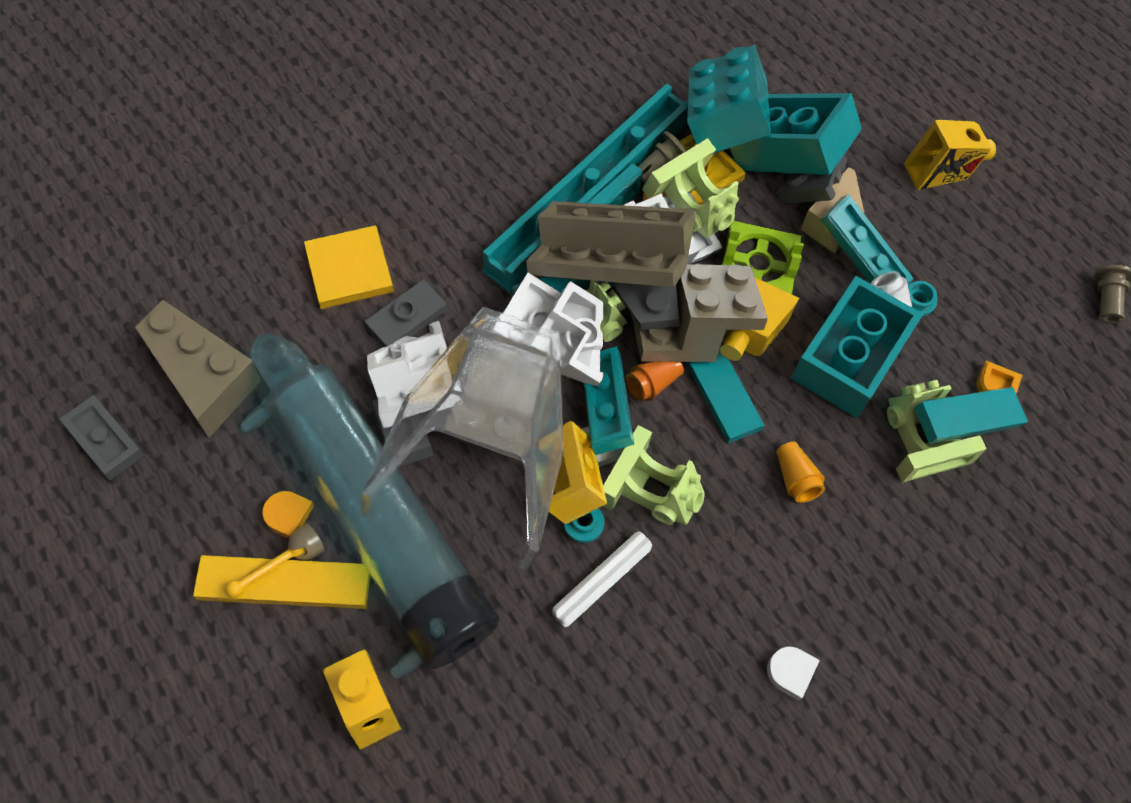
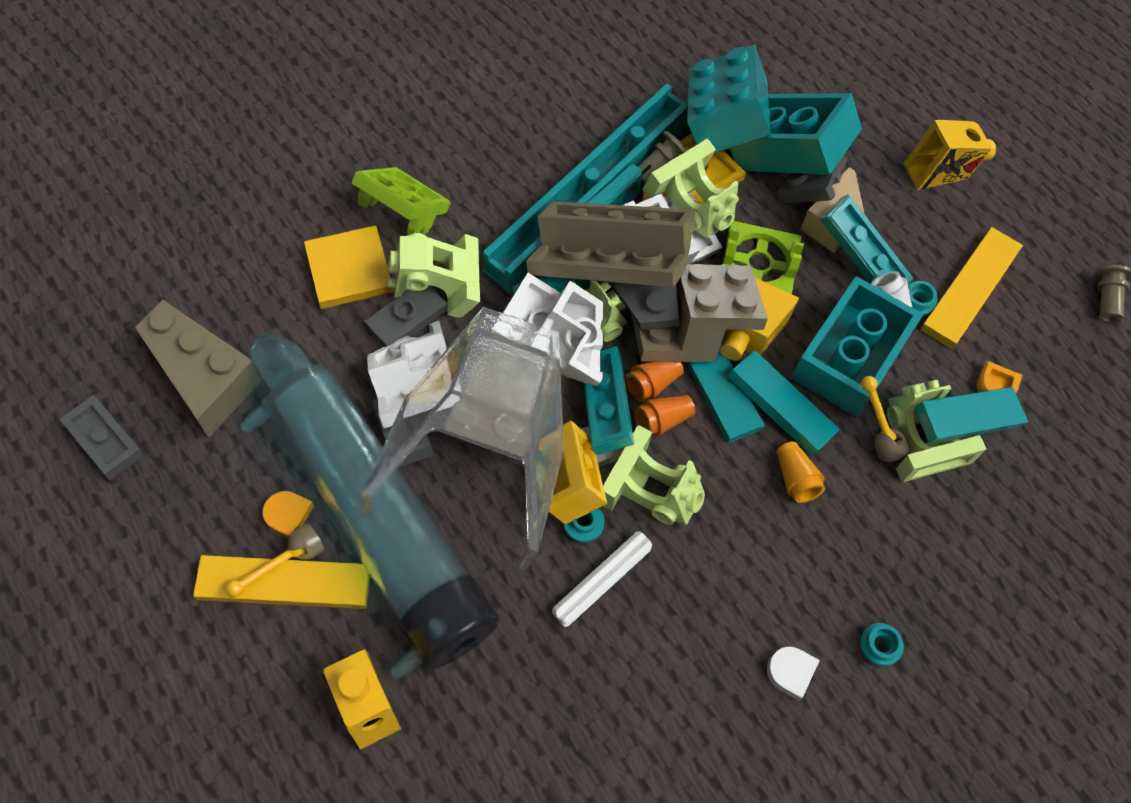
(401, 188): none -> lime piece
(415, 269): none -> yellowish green tile
(663, 413): none -> orange cone
(783, 403): none -> teal tile
(890, 441): none -> hinge
(890, 636): none -> teal plate
(971, 288): none -> yellow tile

